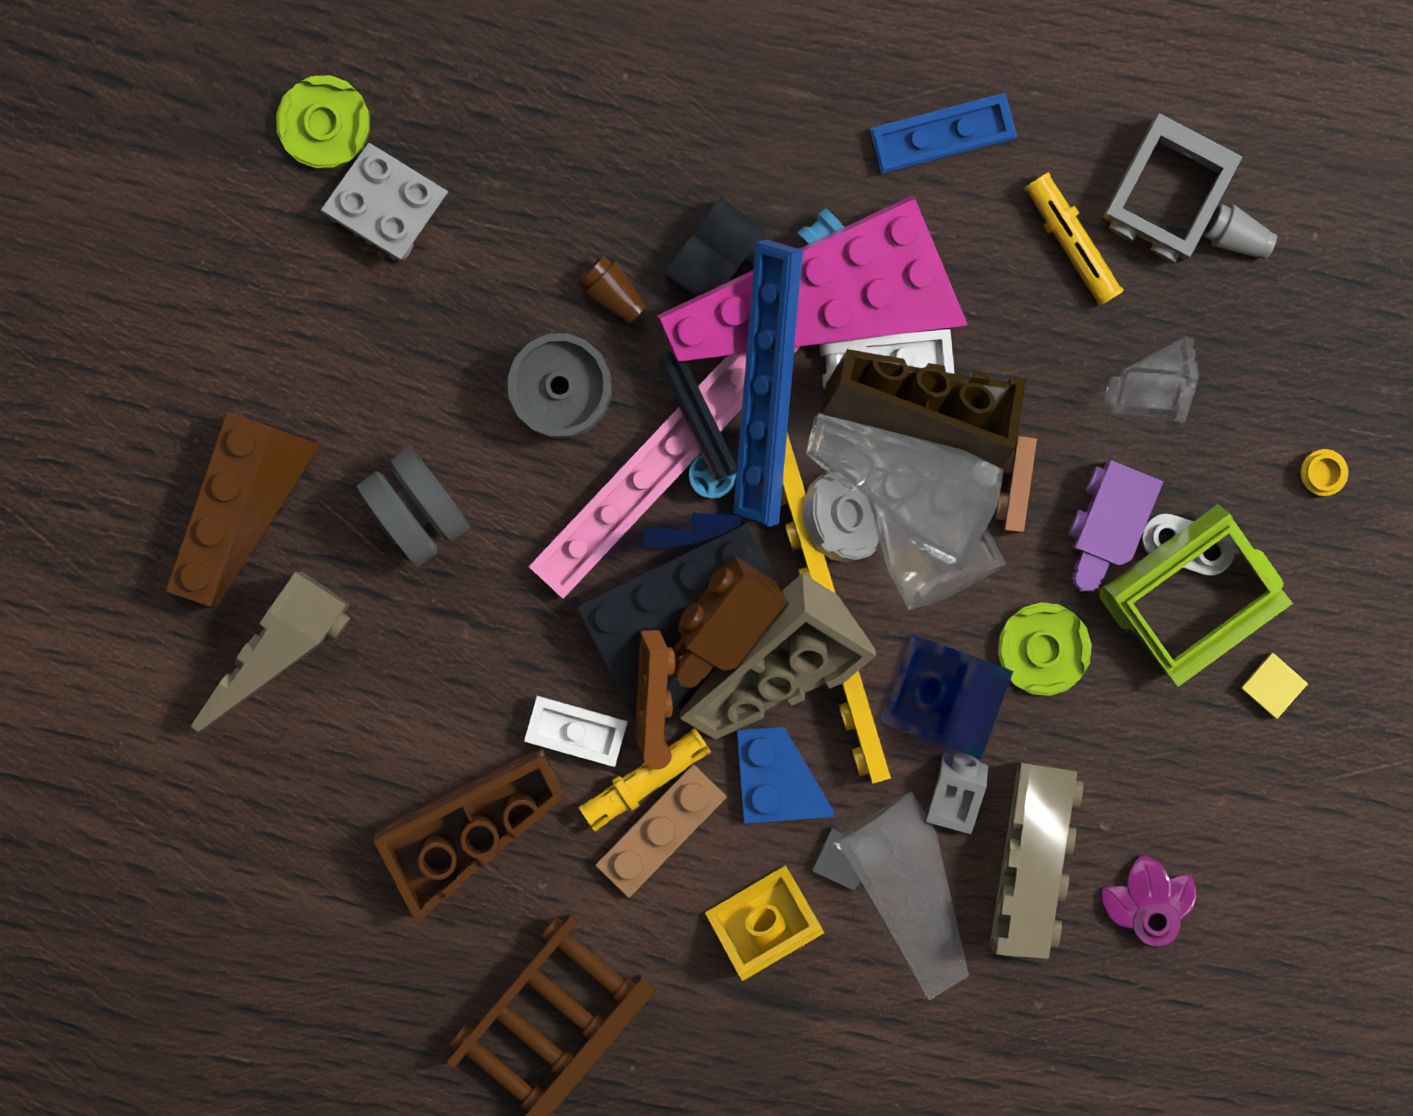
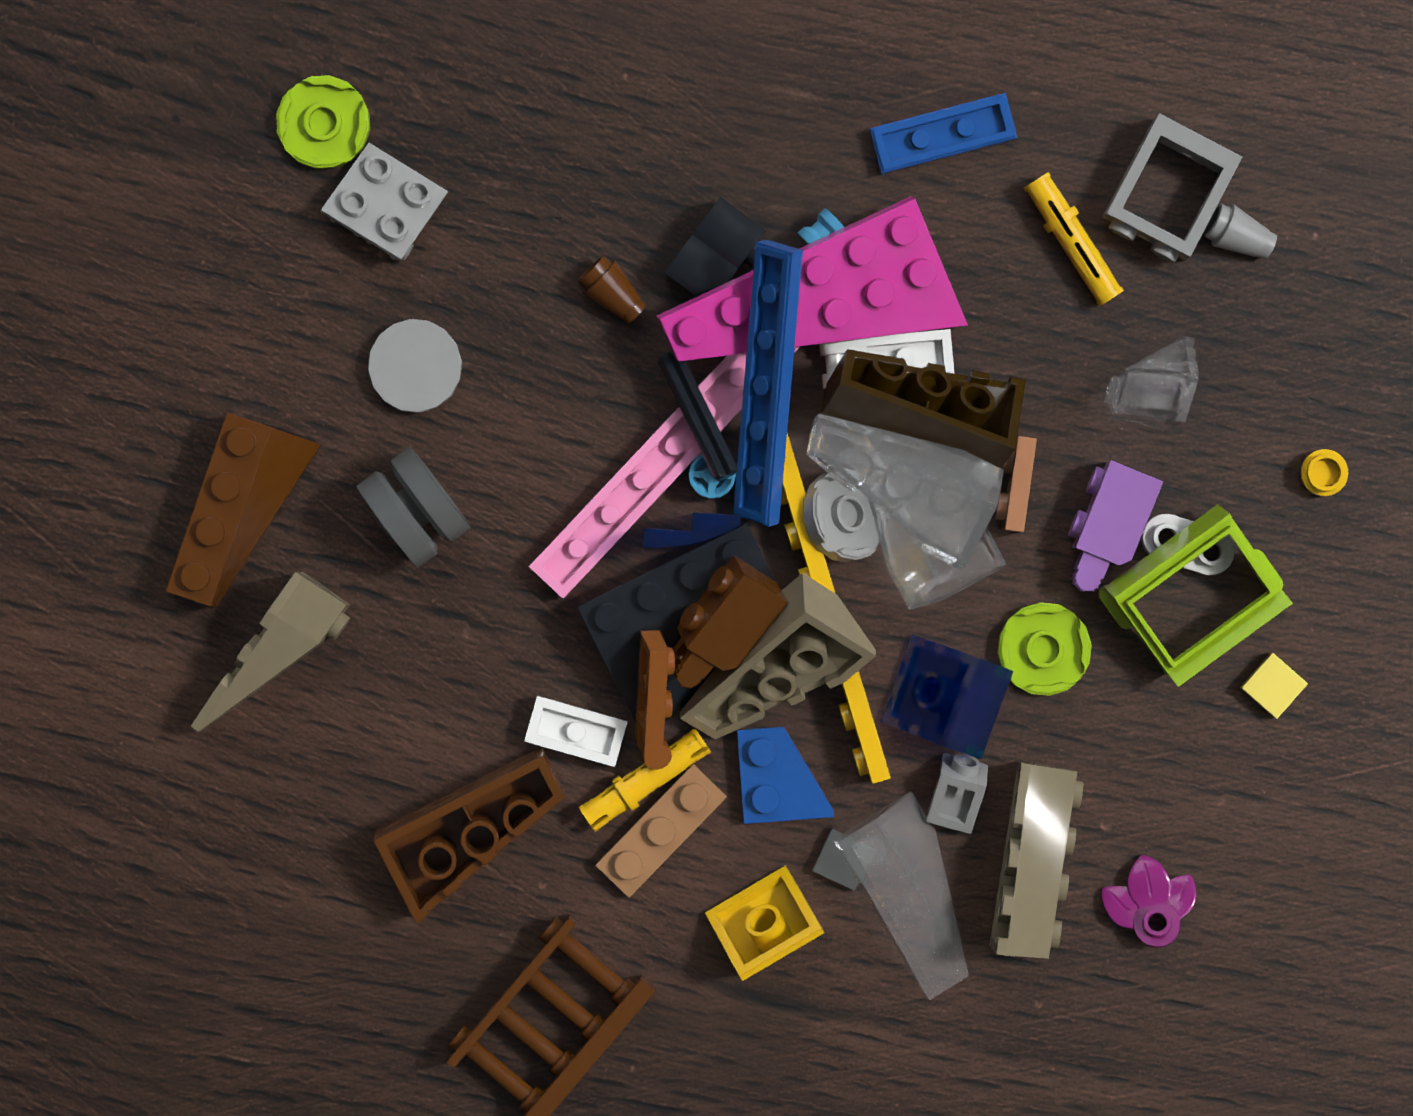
(415, 365): none -> light grey tile
(578, 364): dark grey wheel -> none

